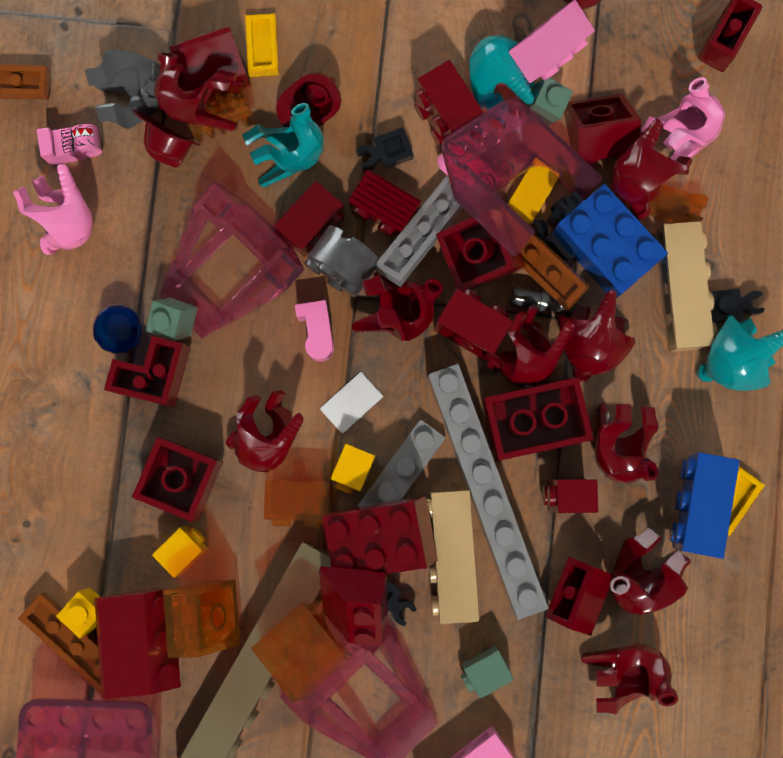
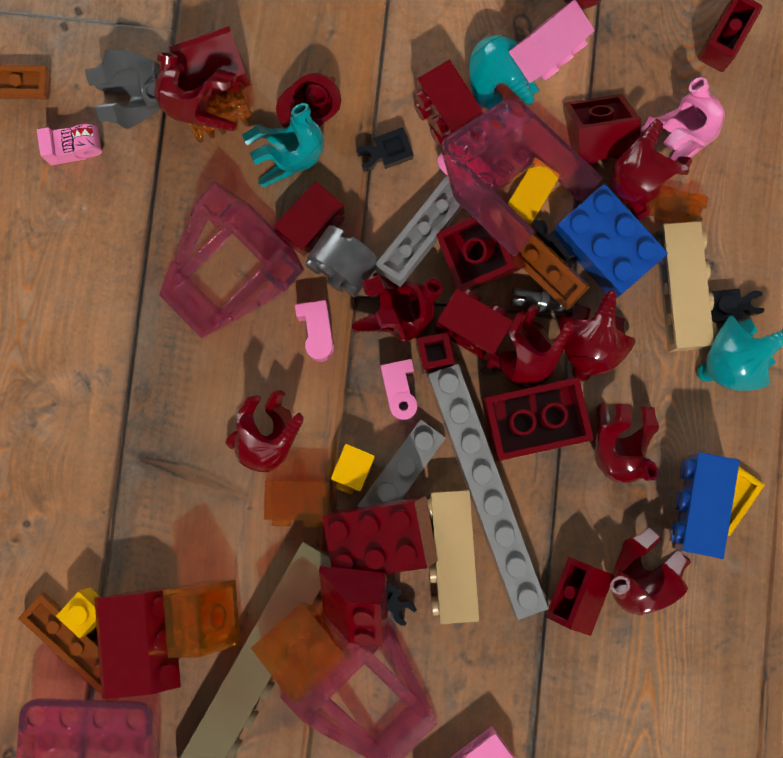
(66, 224): bright pink piece -> none
(117, 329): clear blue hair -> none
(156, 380): dark red brick -> none
(163, 143): dark red piece -> none
(171, 319): sand green brick -> none
(177, 479): dark red brick -> none
(181, 550): yellow brick -> none
(262, 45): yellow tile -> none
(351, 402): white sticker -> none
(383, 204): dark red brick -> none
(400, 400): none -> bright pink leg
(435, 352): none -> dark red brick
(486, 672): sand green brick -> none
(549, 100): sand green brick -> none
(563, 208): black plate -> none
(571, 495): dark red brick -> none
(636, 671): dark red piece -> none

